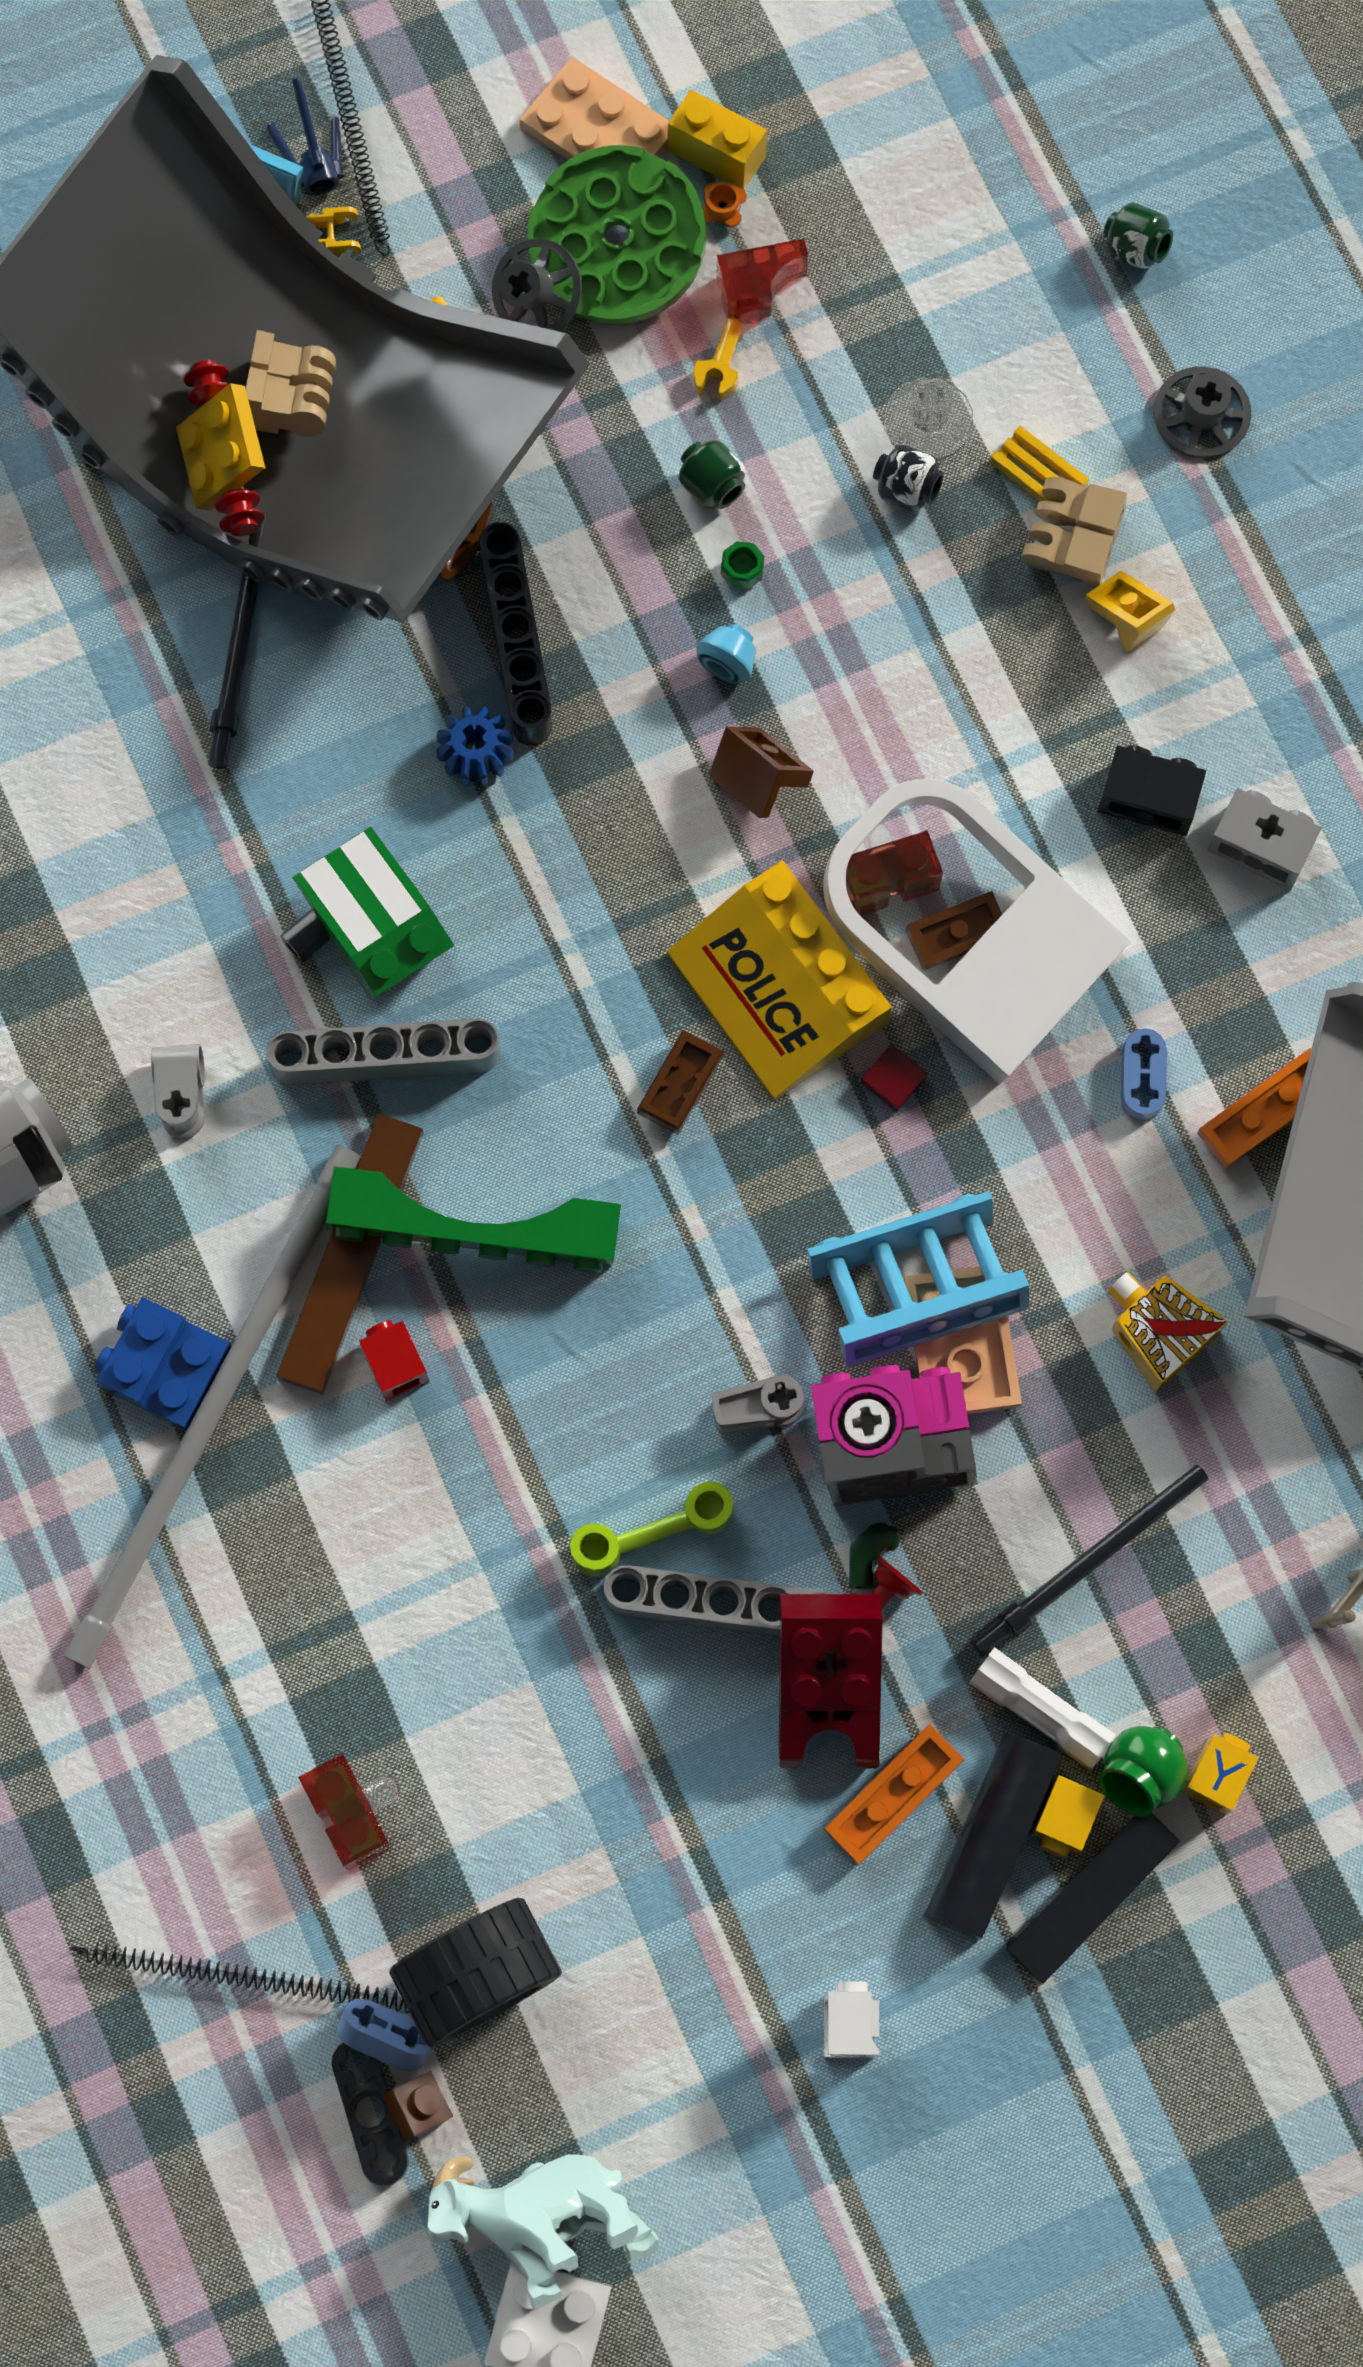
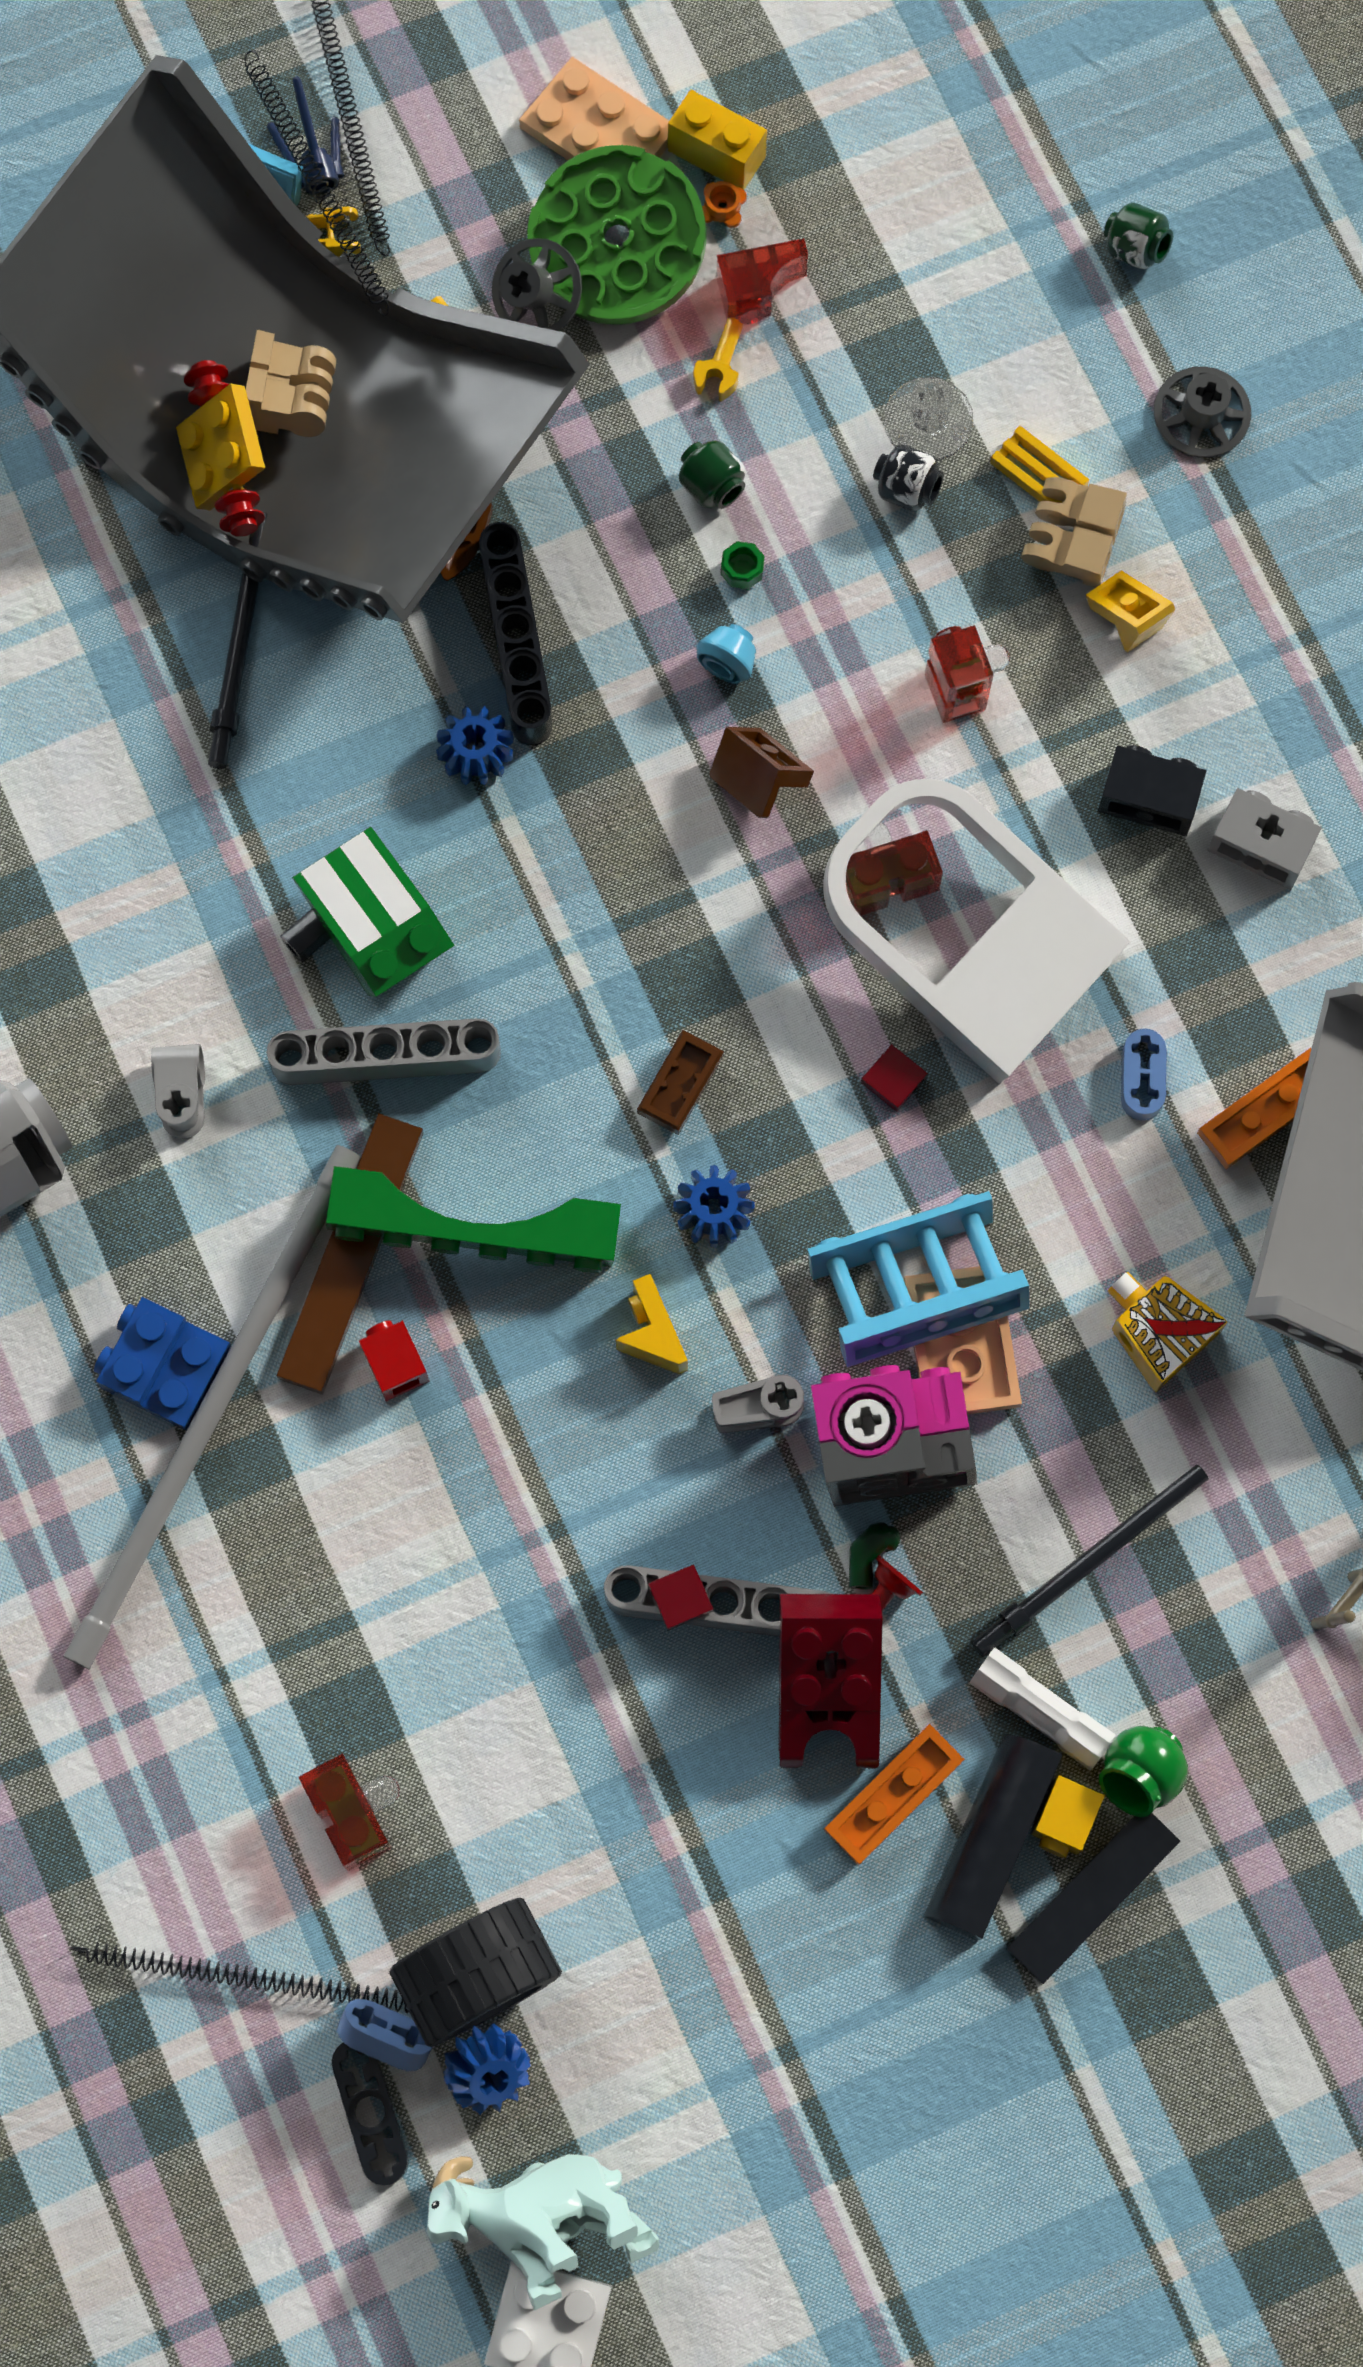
(316, 184): none -> black piece
(418, 2105): reddish brown plate -> none
(486, 2069): none -> blue gear
(658, 1340): none -> yellow slope
(680, 1597): none -> dark red tile
(707, 1511): lime piece -> none
(728, 1197): none -> blue gear
(780, 981): yellow slope -> none
(850, 2021): white window -> none
(952, 930): reddish brown plate -> none
(962, 671): none -> clear red piece
(1221, 1772): yellow brick -> none

